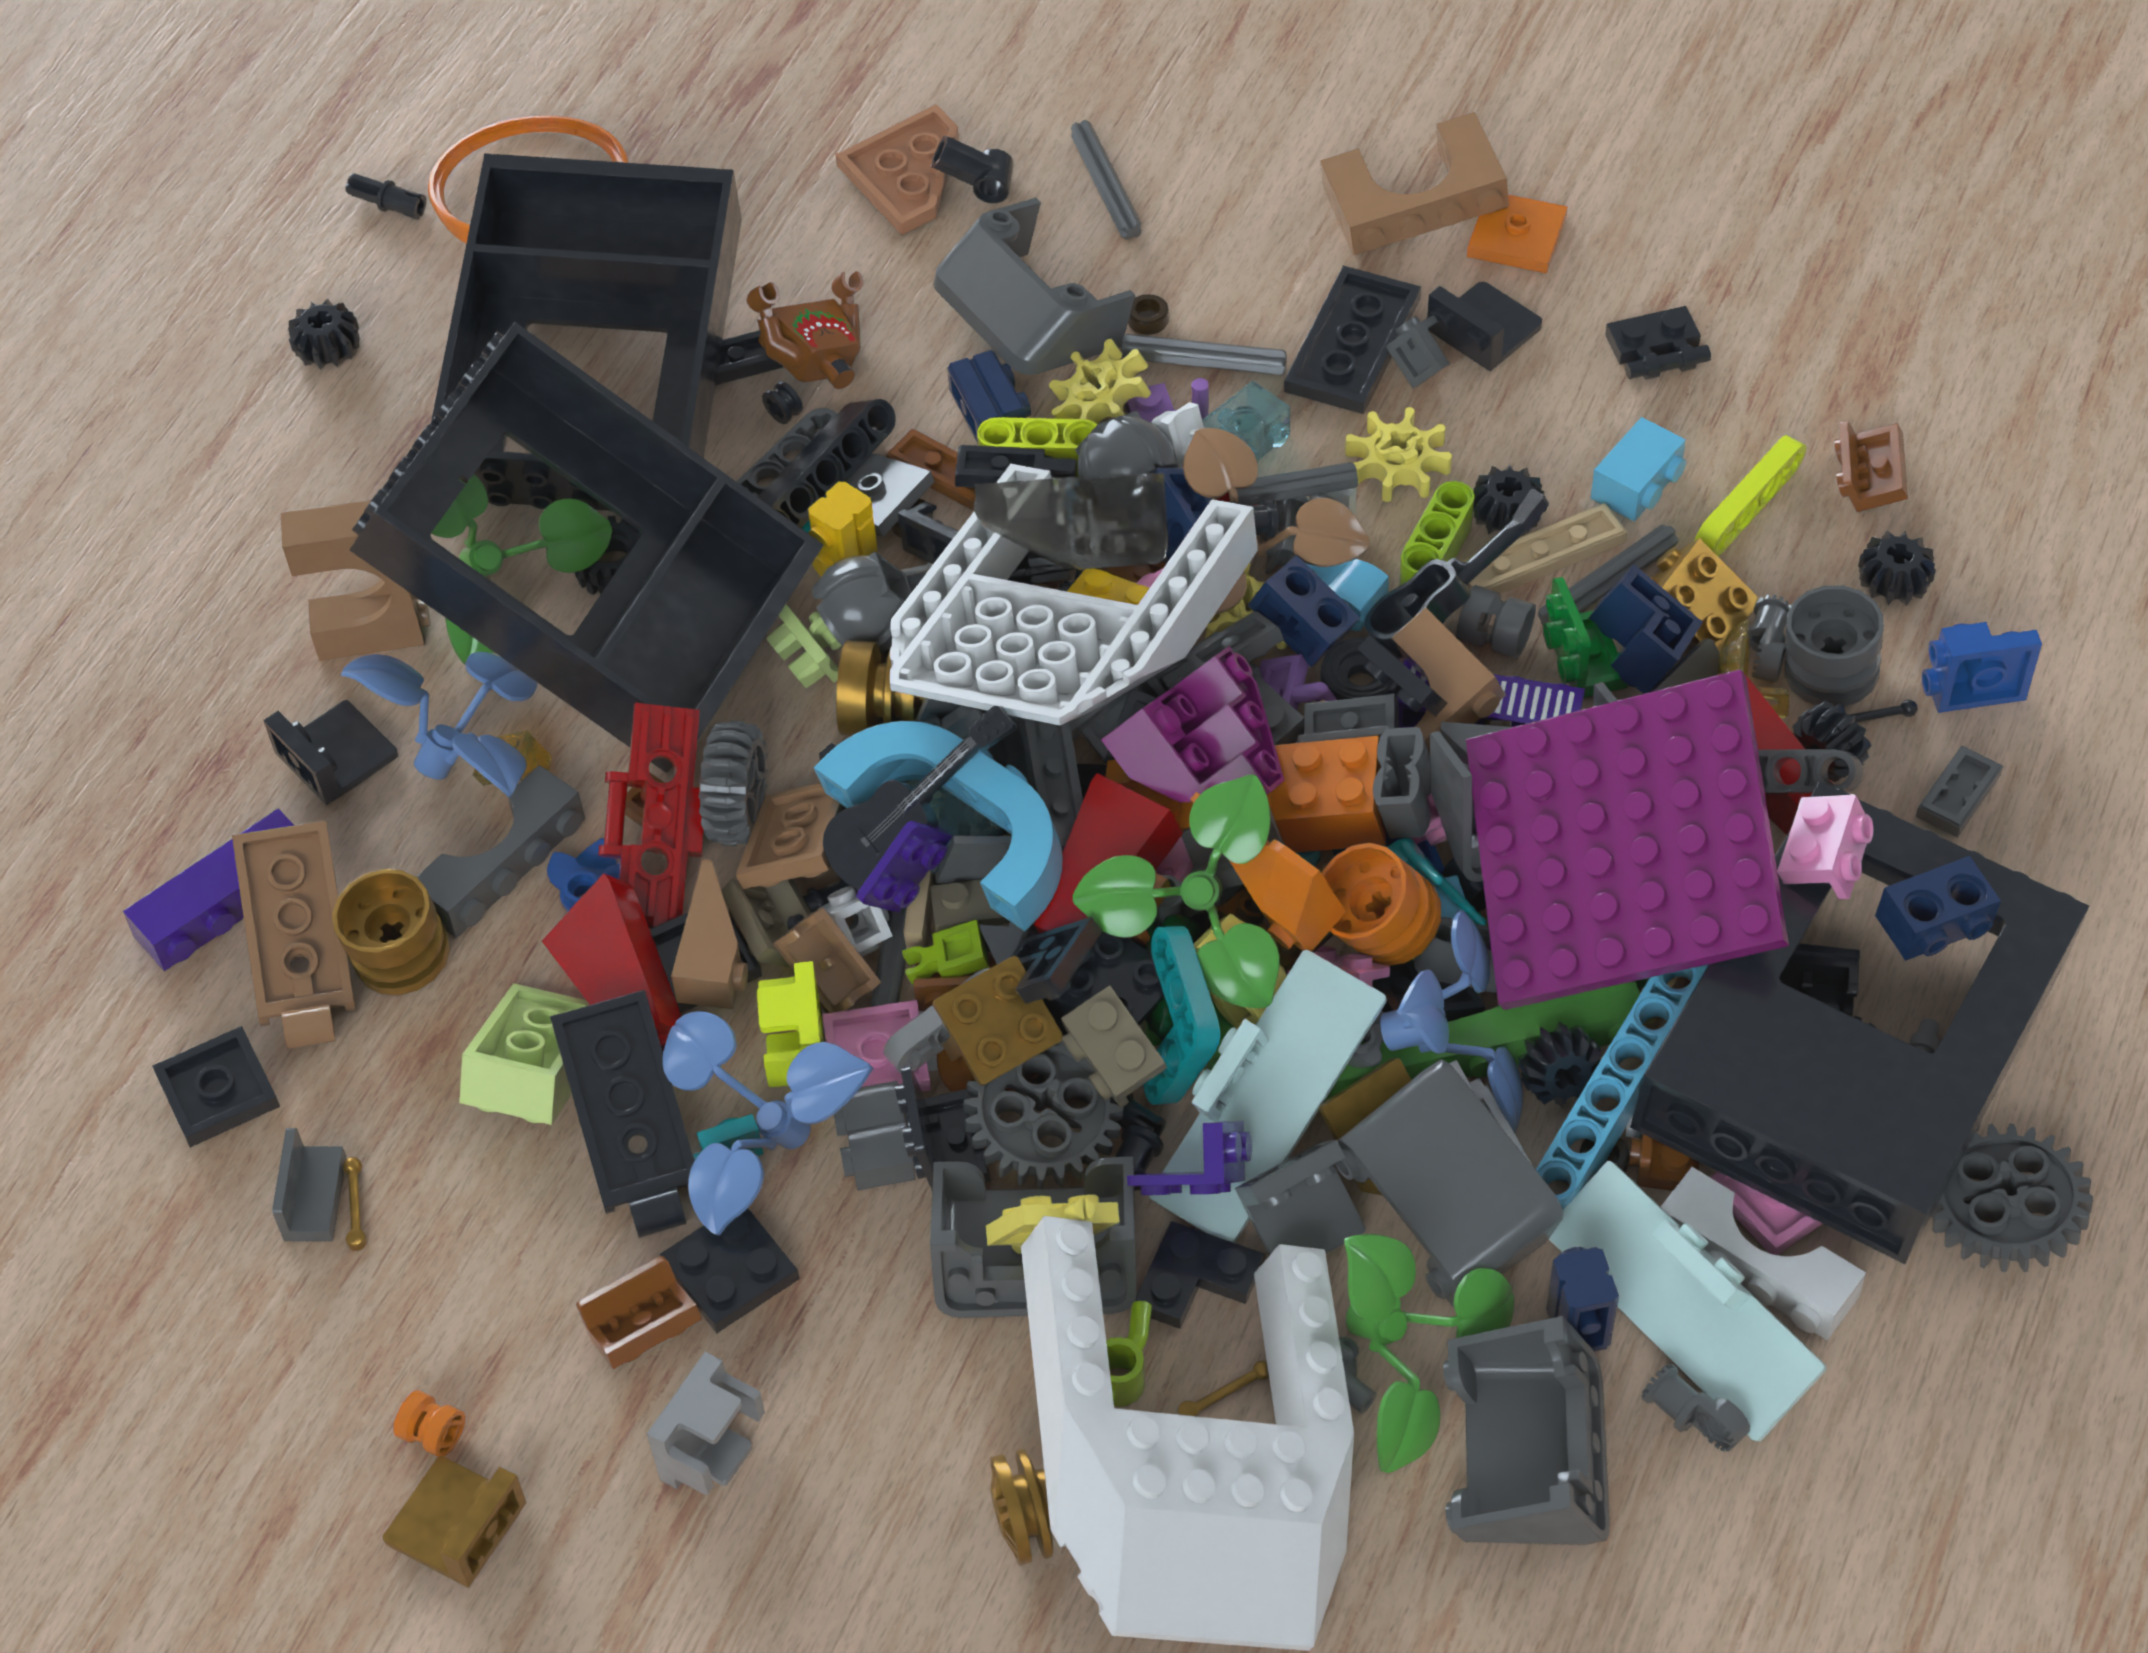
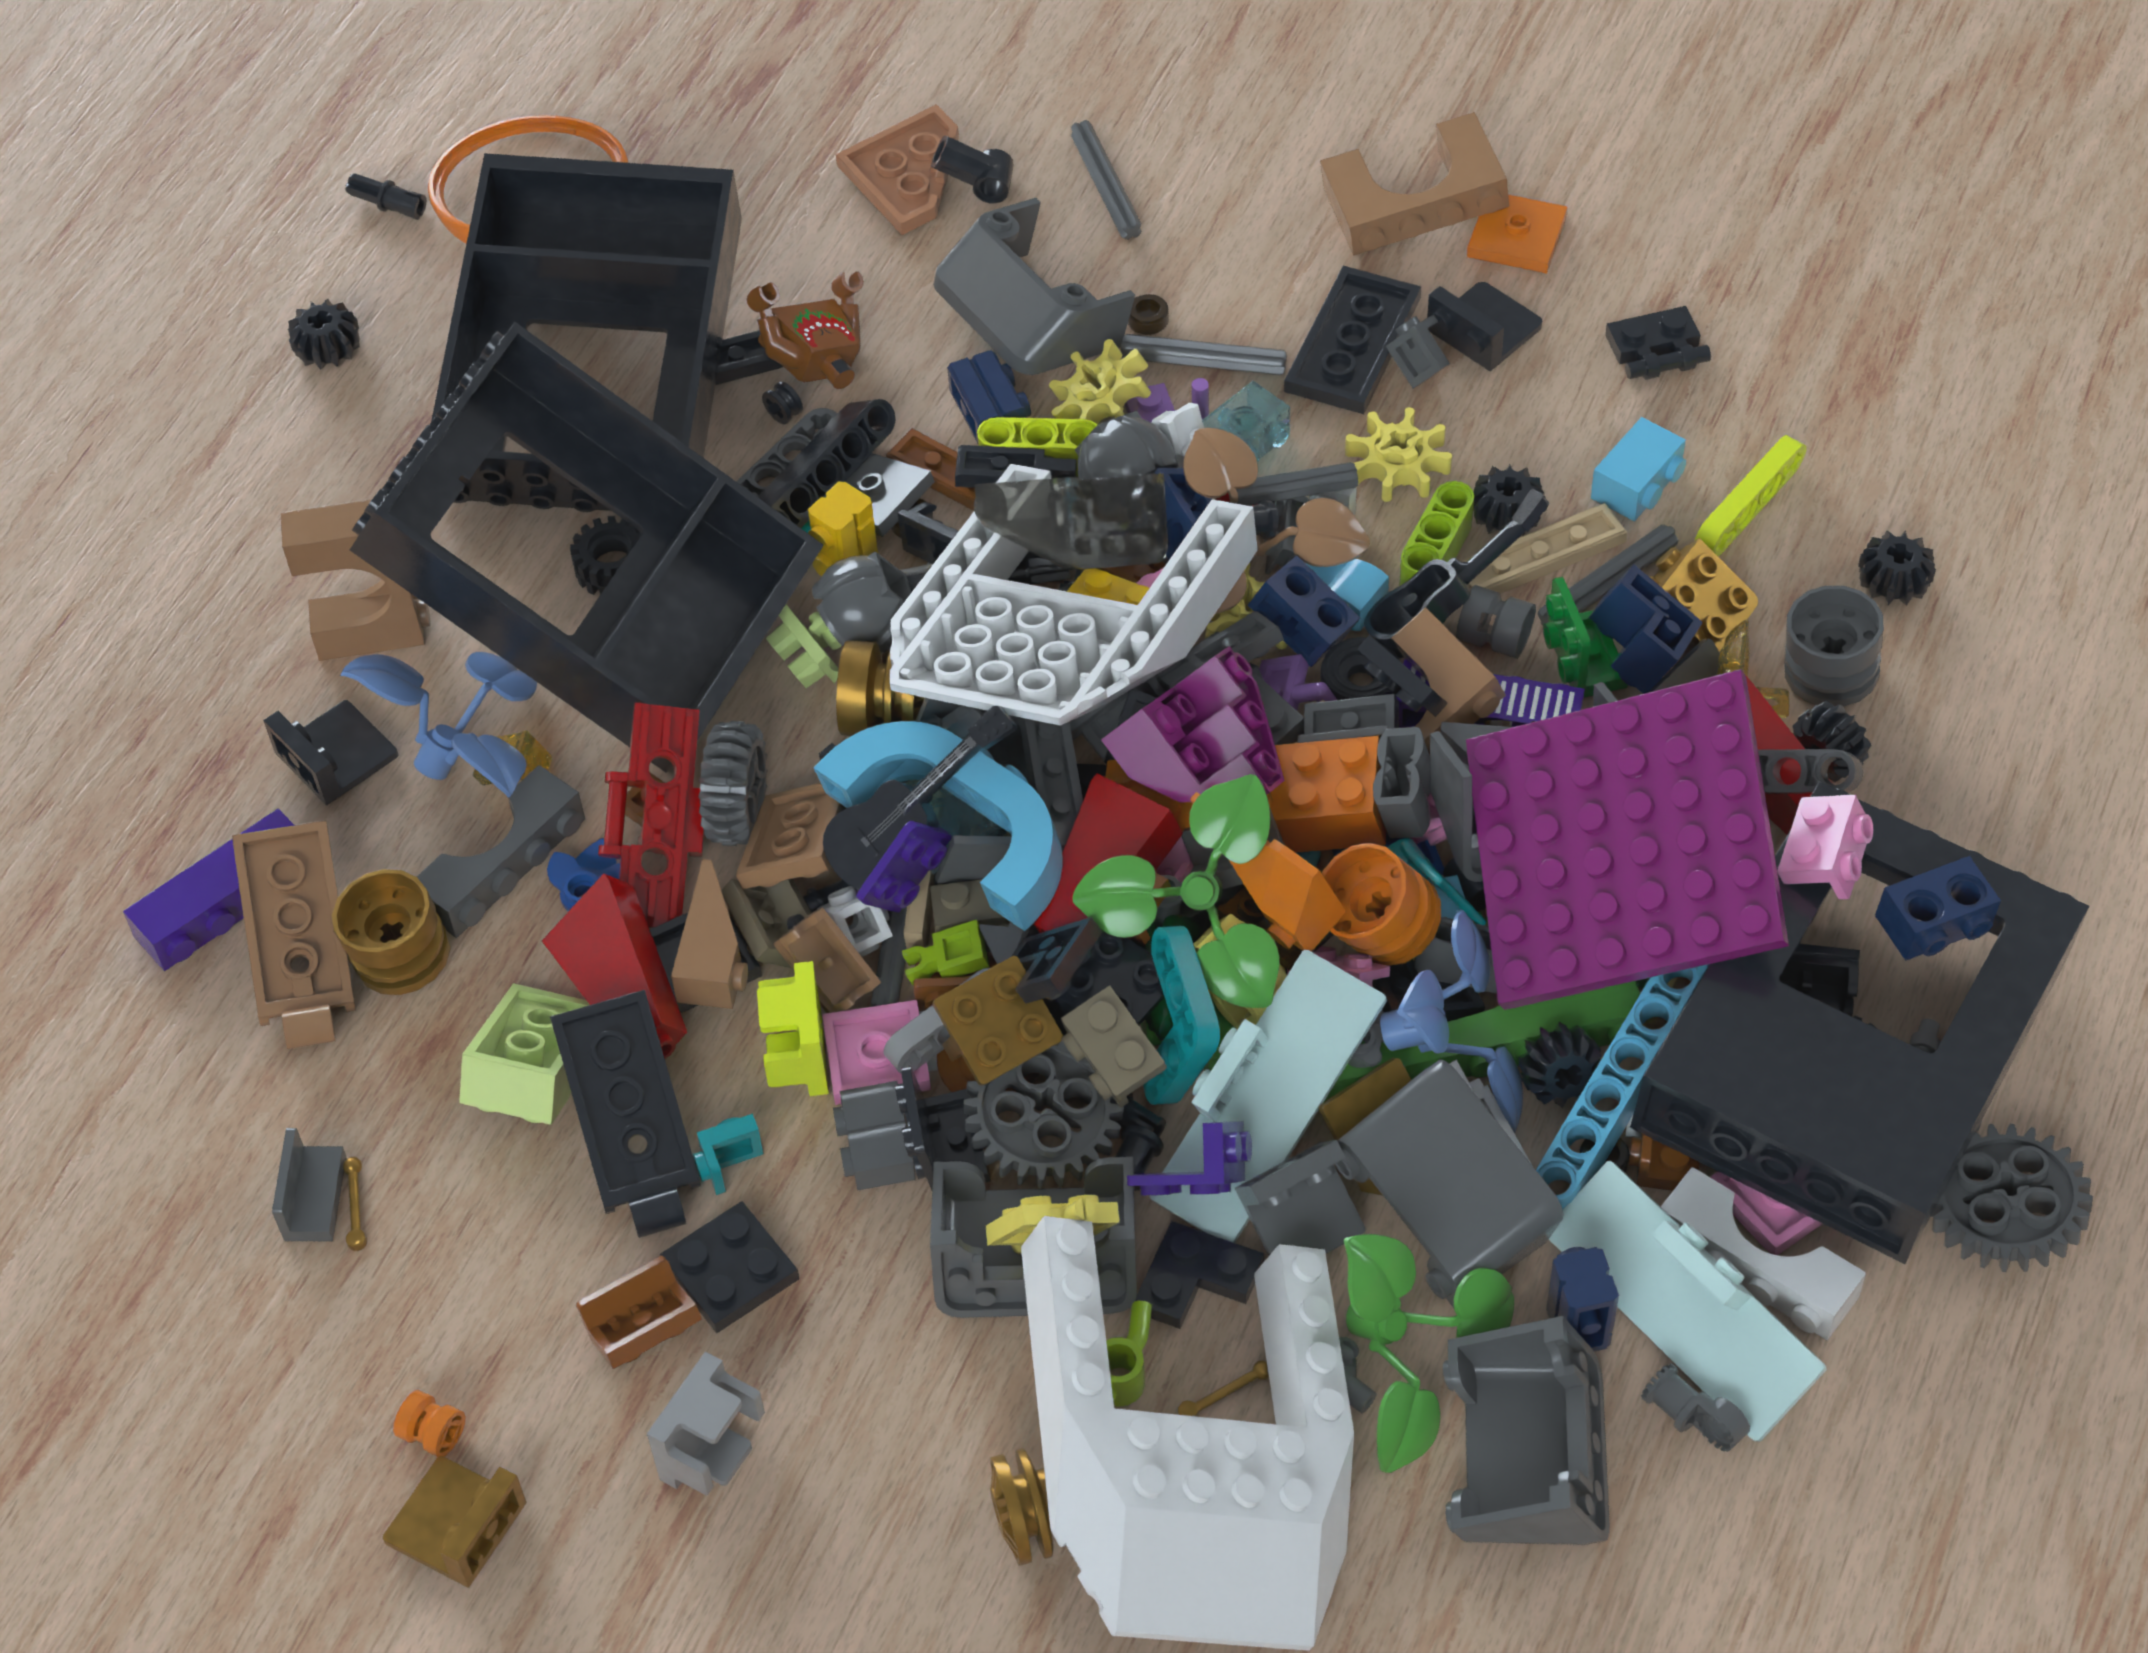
(216, 1086): black plate -> none
(571, 533): bright green plant -> none
(821, 1082): medium blue plant -> none
(1768, 636): dark grey connector -> none
(1871, 466): dark orange bracket -> none
(1907, 708): black hinge -> none
(1959, 791): dark grey plate -> none
(1980, 668): blue plate -> none

